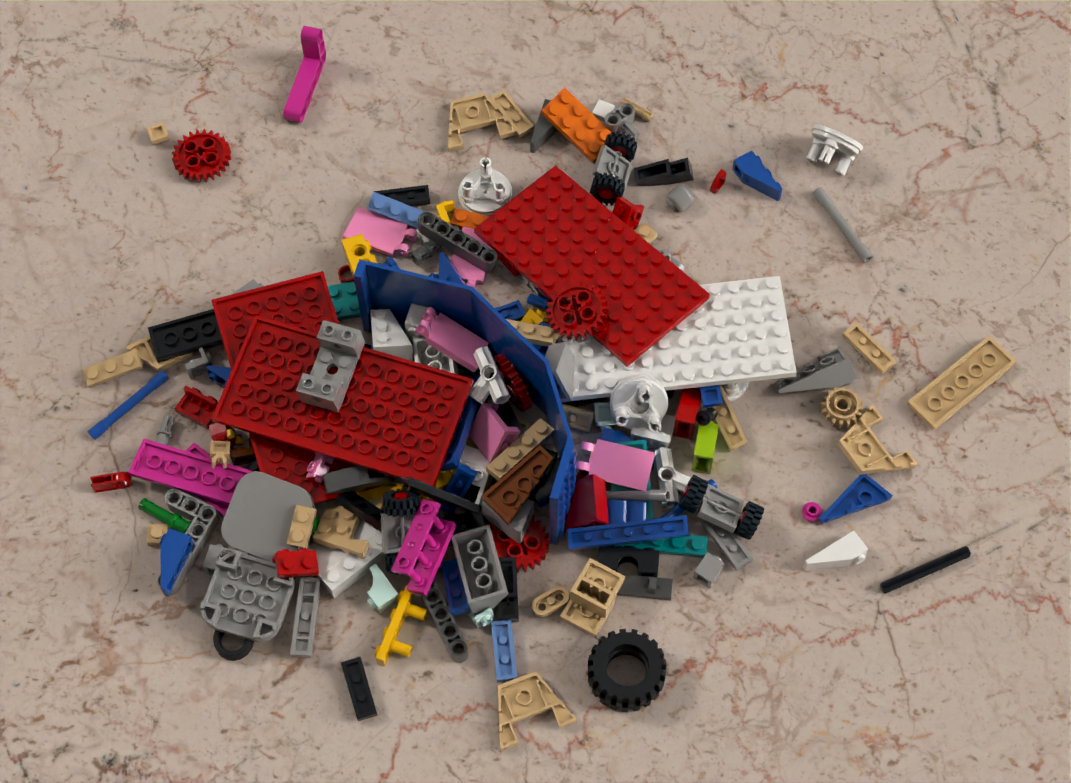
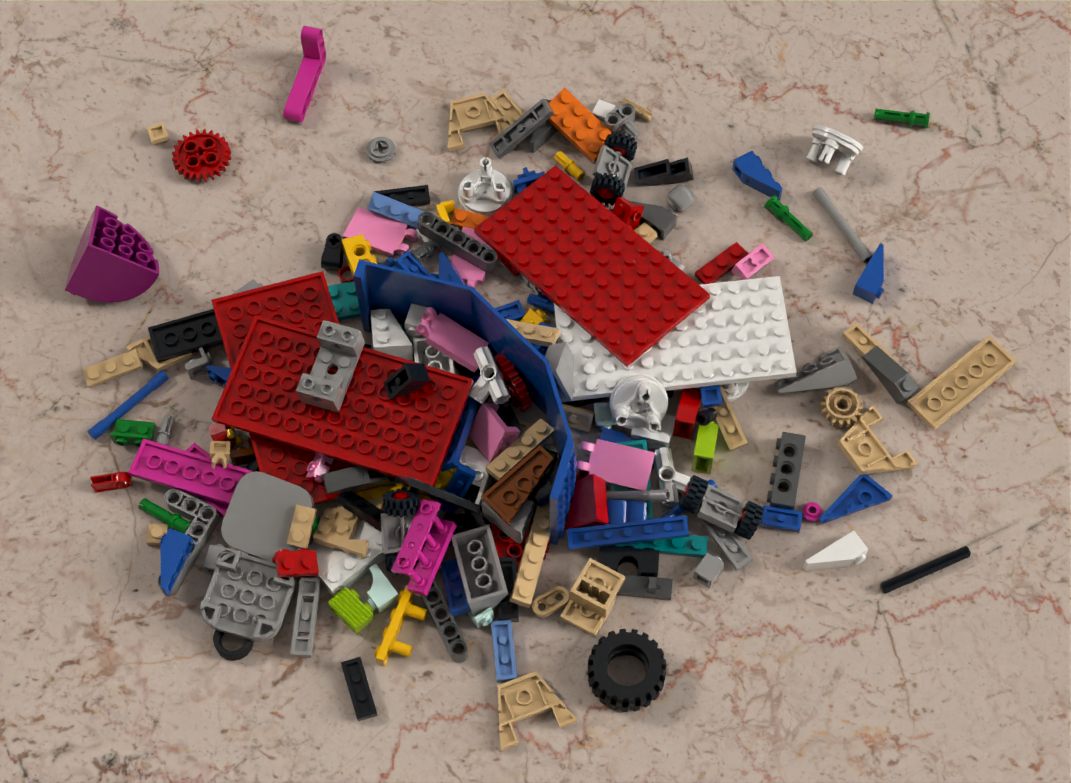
(111, 261): none -> magenta brick
(132, 432): none -> green bracket
(197, 406): red bracket -> none
(333, 252): none -> black piece
(351, 610): none -> lime brick
(387, 146): none -> light grey gear
(406, 380): none -> black slope
(410, 263): none -> blue plate
(521, 128): none -> dark grey hinge
(525, 179): none -> blue hips
(532, 557): none -> tan plate
(569, 166): none -> yellow axle
(594, 305): red gear -> none
(658, 218): none -> dark grey slope
(718, 182): red tile -> none
(721, 264): none -> red plate
(752, 262): none -> bright pink hinge
(781, 519): none -> blue plate
(782, 213): none -> green pin
(792, 444): none -> dark grey brick
(871, 280): none -> blue slope
(890, 374): none -> dark grey slope
(904, 117): none -> green pin

